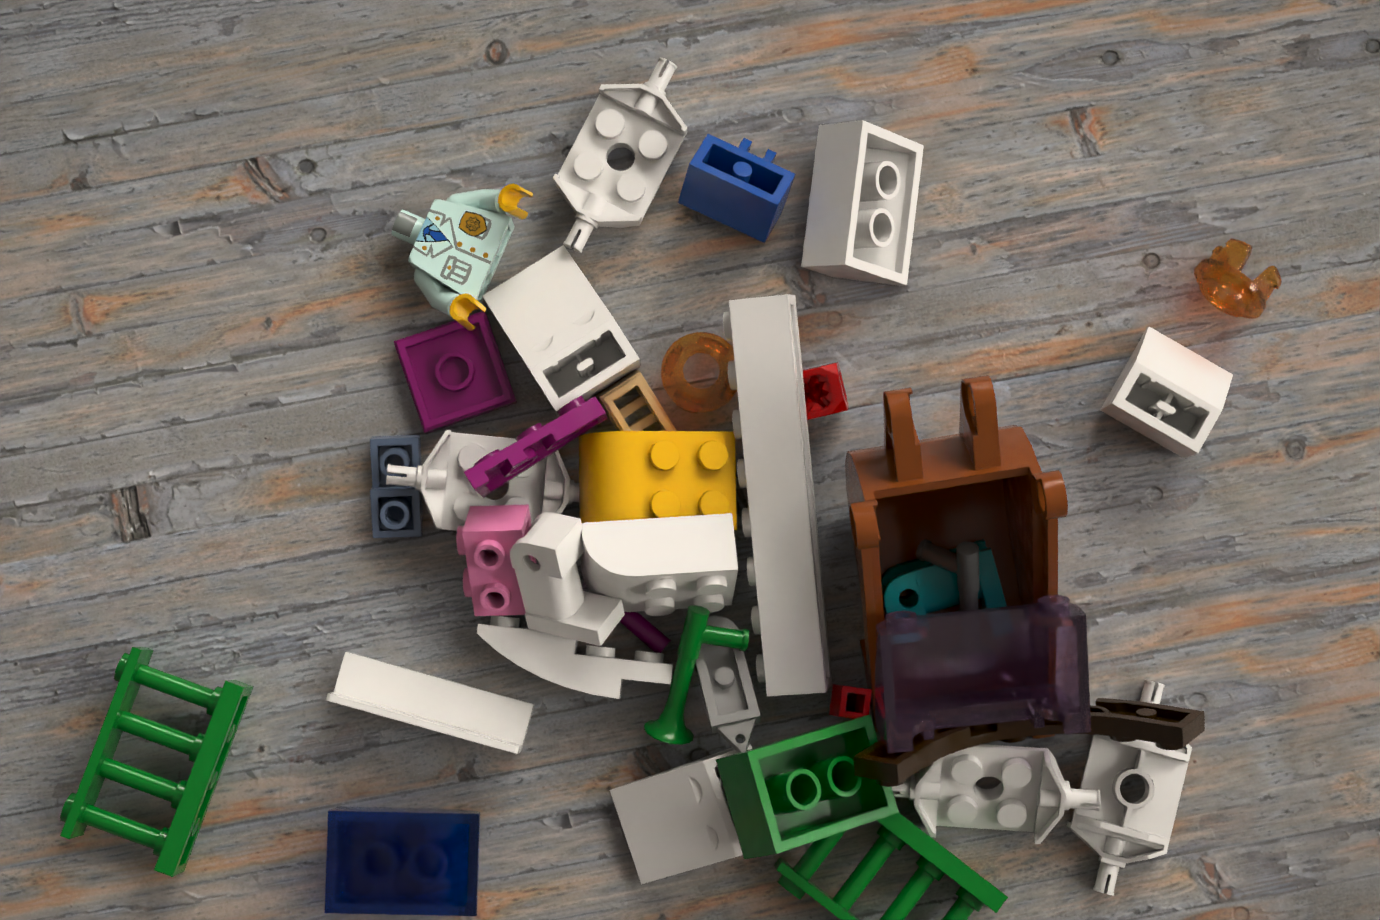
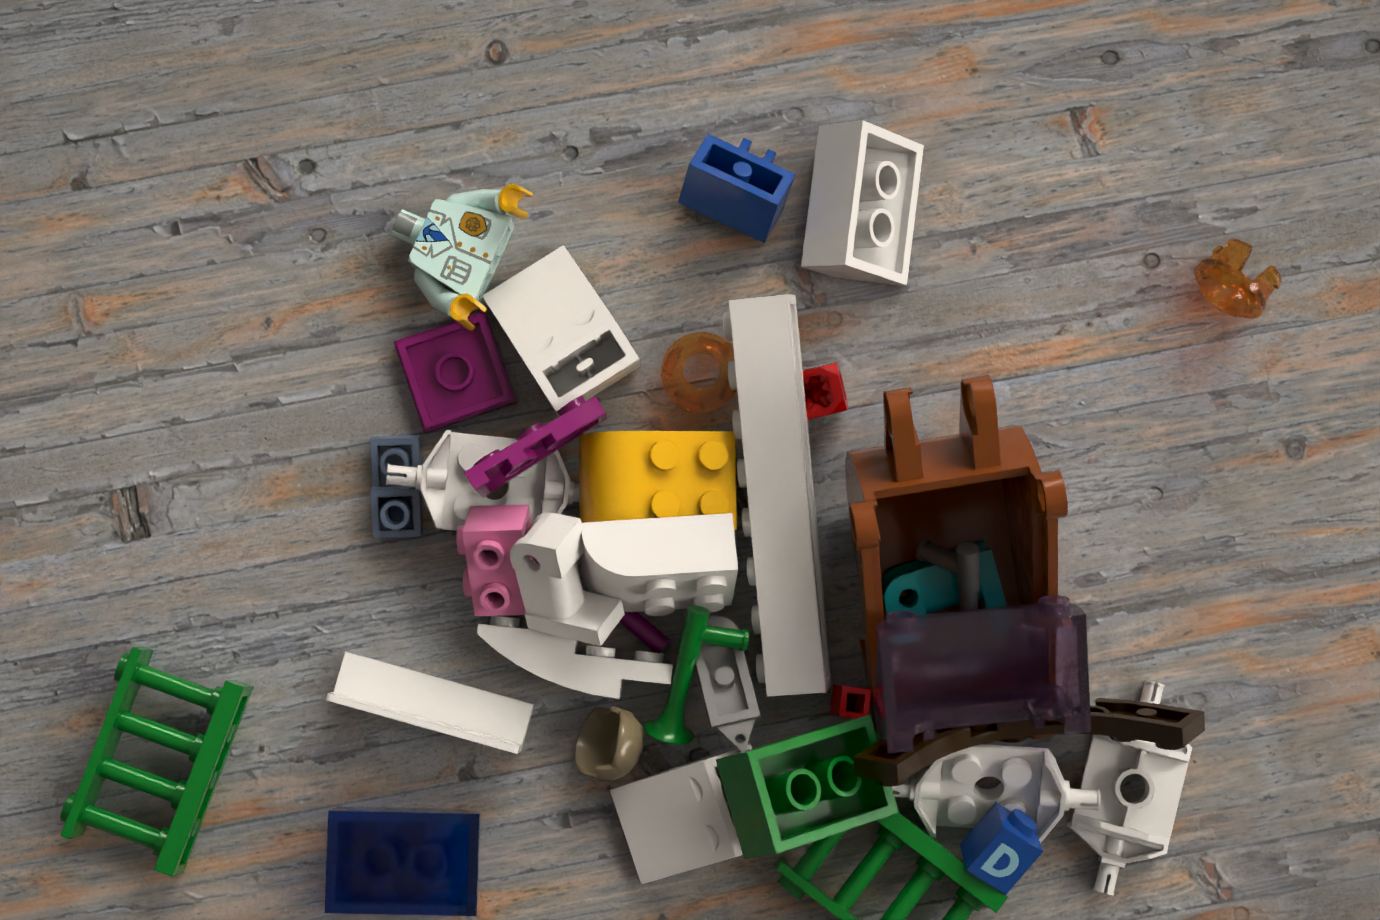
(608, 744): none -> dark tan hair
(628, 118): white plate -> none
(646, 397): tan slope -> none
(1001, 847): none -> blue brick
(1169, 394): white slope -> none

